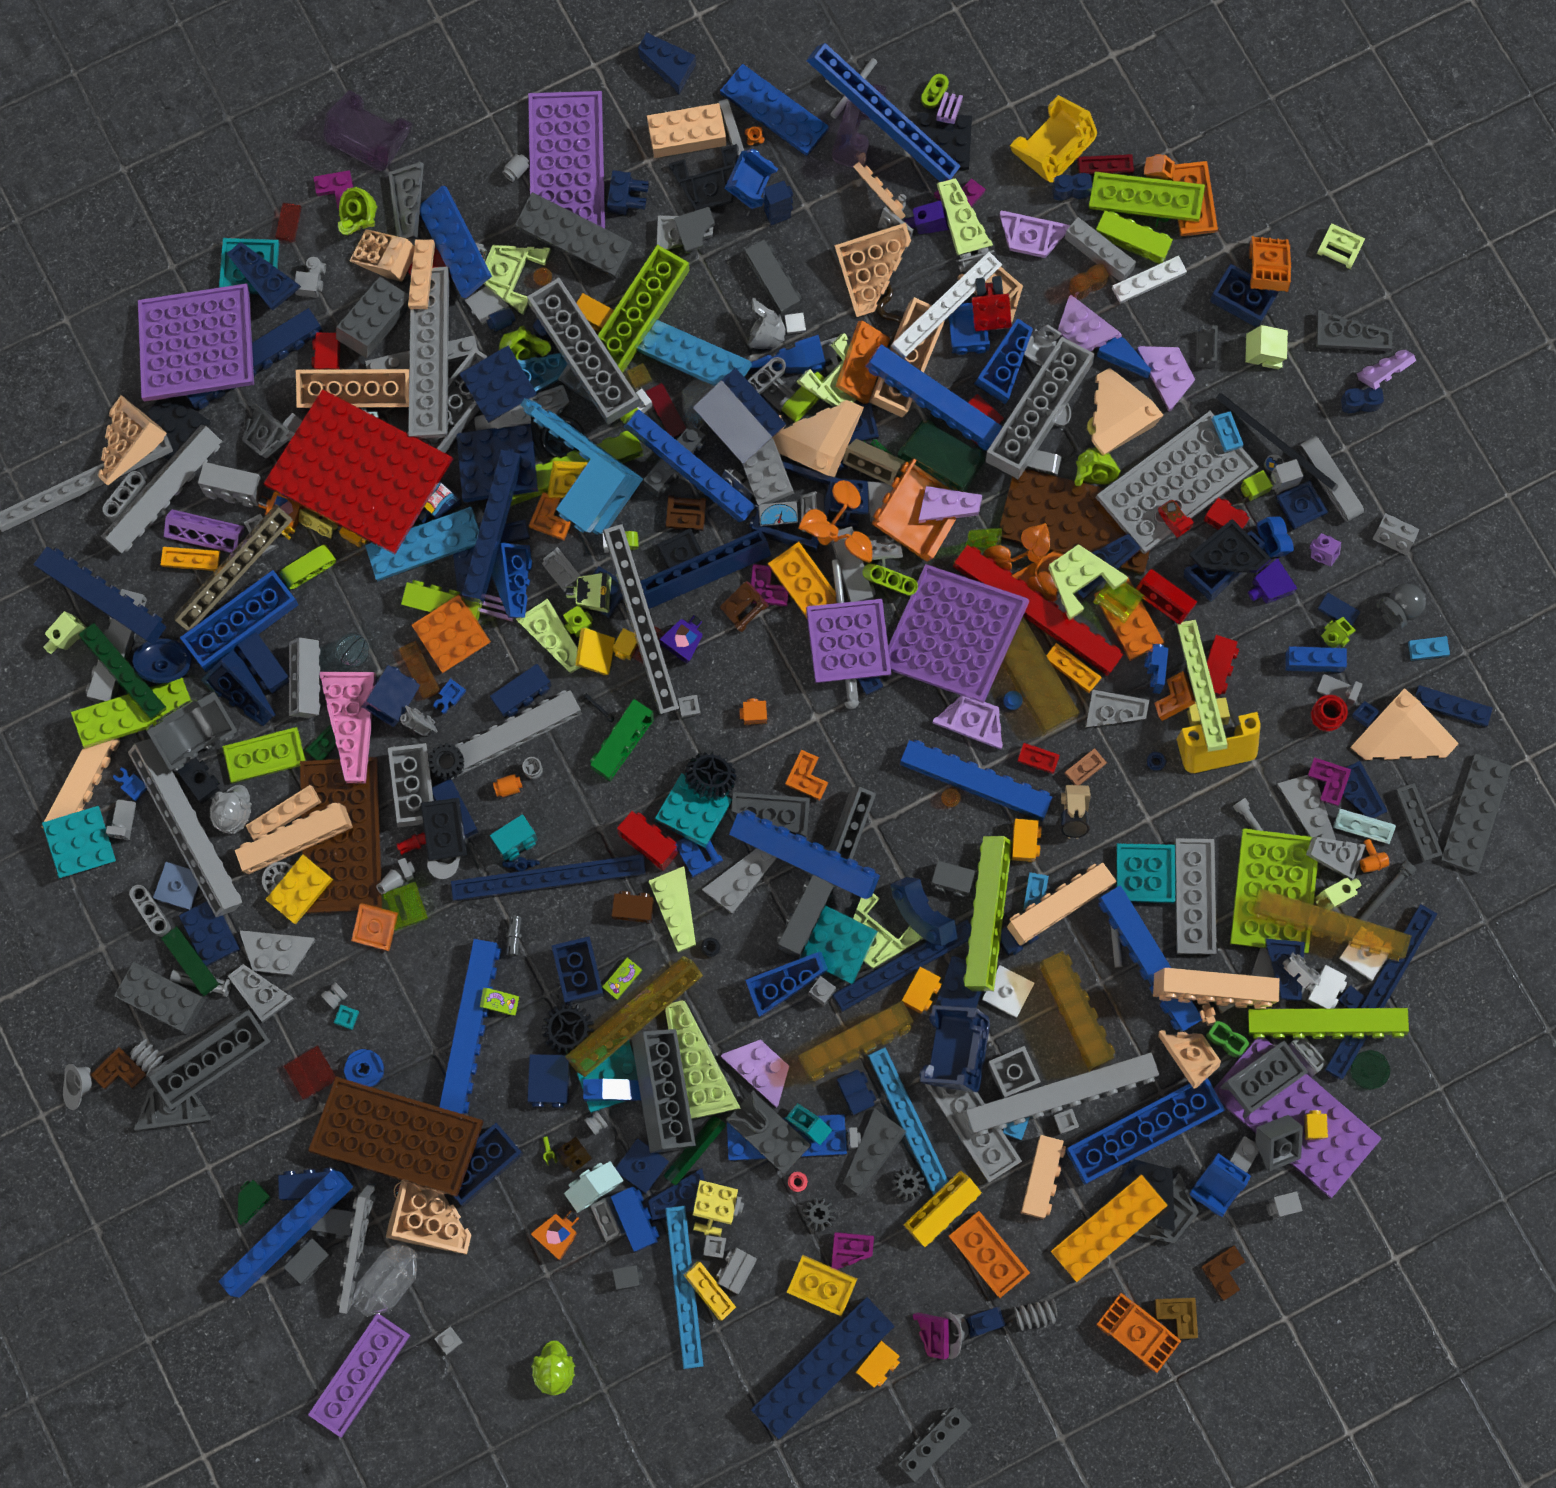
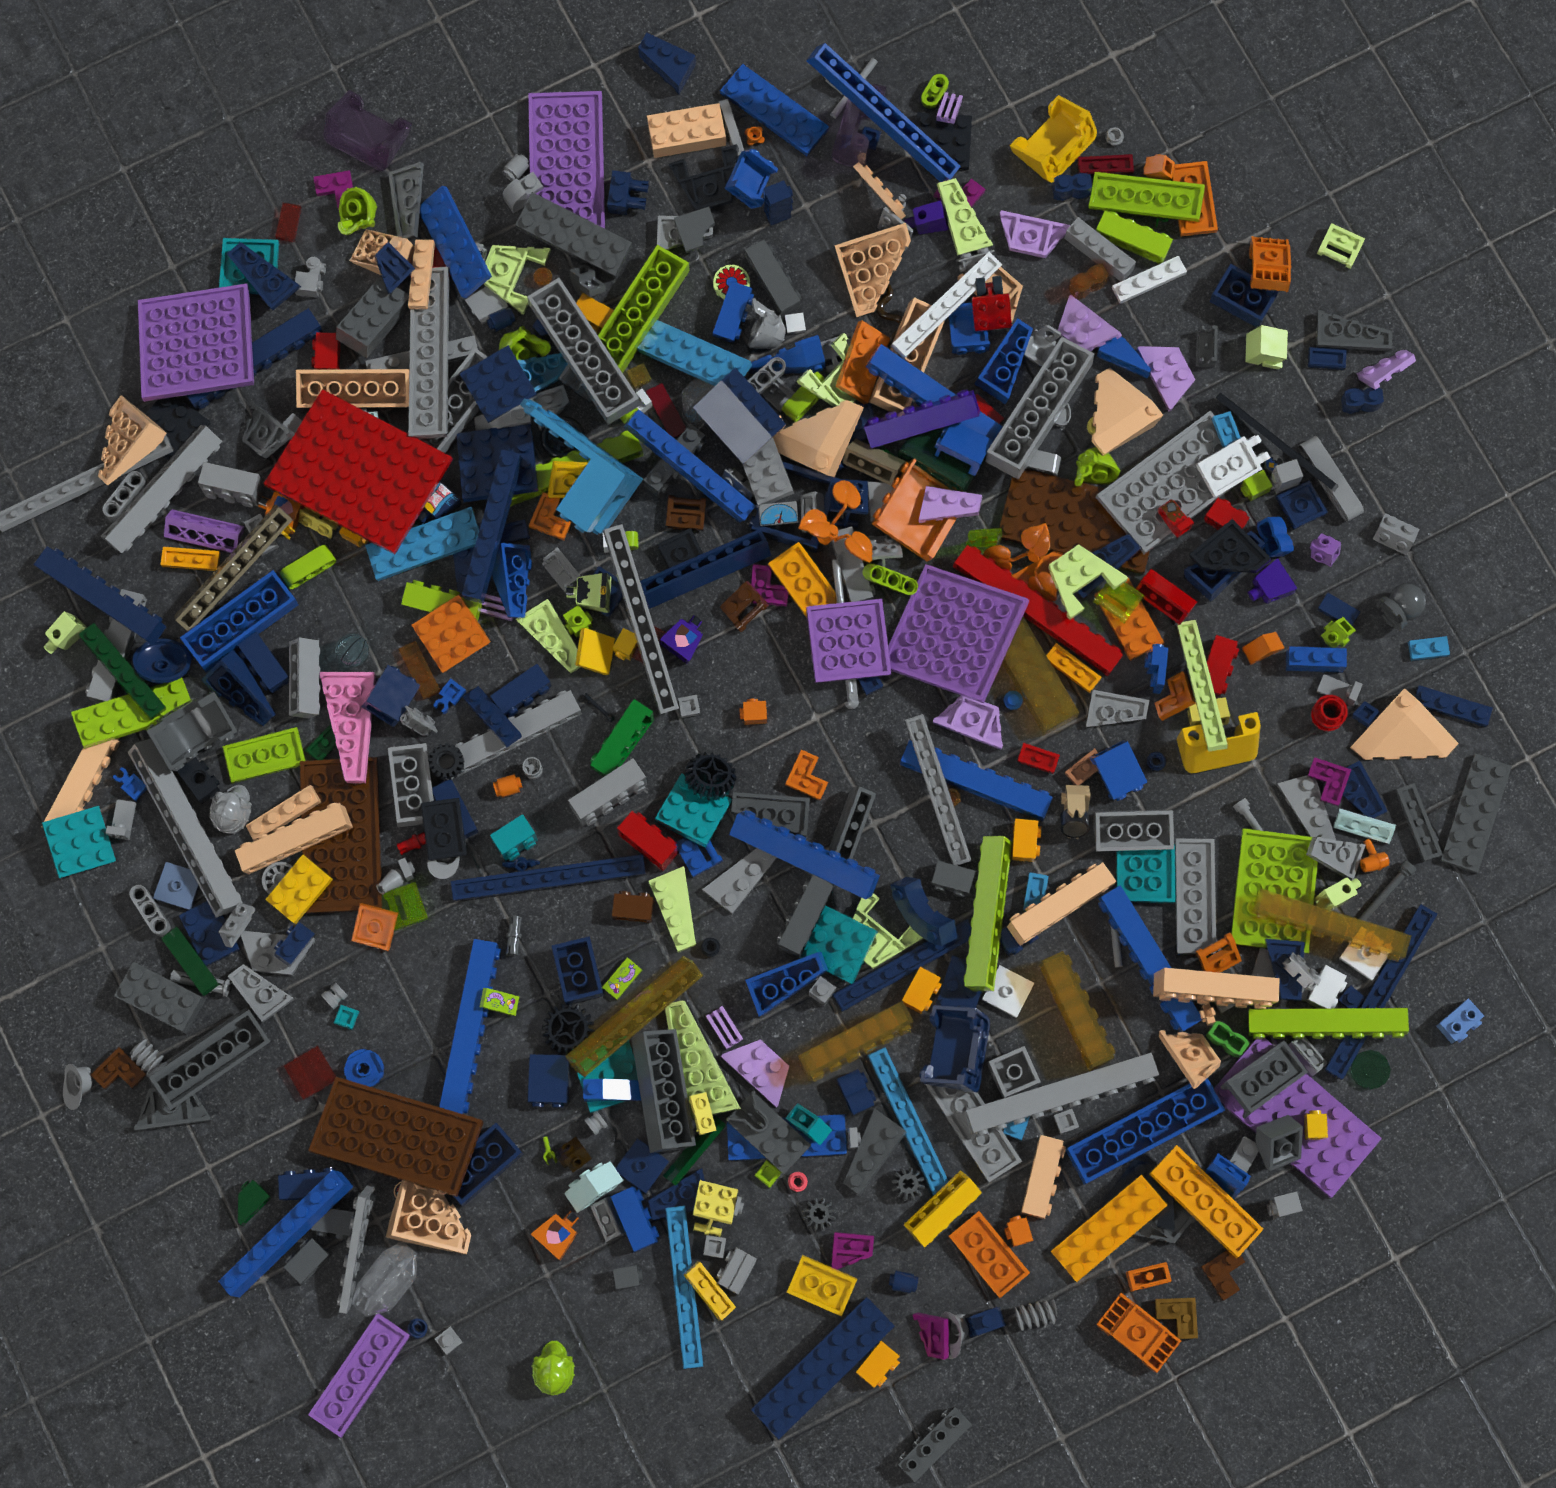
(236, 924): none -> light grey bracket
(294, 944): none -> dark blue brick
(392, 266): none -> dark blue wing
(422, 1326): none -> dark blue plate
(492, 716): none -> dark blue plate
(518, 191): none -> light grey brick
(584, 281): none -> dark grey brick
(608, 792): none -> light grey brick
(703, 1115): none -> light yellow hinge
(716, 1013): none -> lavender tile
(726, 275): none -> tile
(733, 312): none -> blue brick
(768, 1174): none -> lime tile
(873, 136): none -> dark blue tile
(903, 1282): none -> dark blue brick
(922, 418): none -> dark purple brick
(938, 790): none -> light grey tile
(964, 445): none -> blue panel
(1018, 1231): none -> orange brick
(1114, 136): none -> light grey plate
(1119, 770): none -> blue panel
(1133, 830): none -> light grey slope
(1148, 1276): none -> orange brick
(1206, 1201): none -> light orange plate
(1221, 960): none -> orange plate
(1231, 465): none -> white tile
(1263, 647): none -> orange slope
(1327, 358): none -> dark blue tile
(1460, 1021): none -> medium blue brick

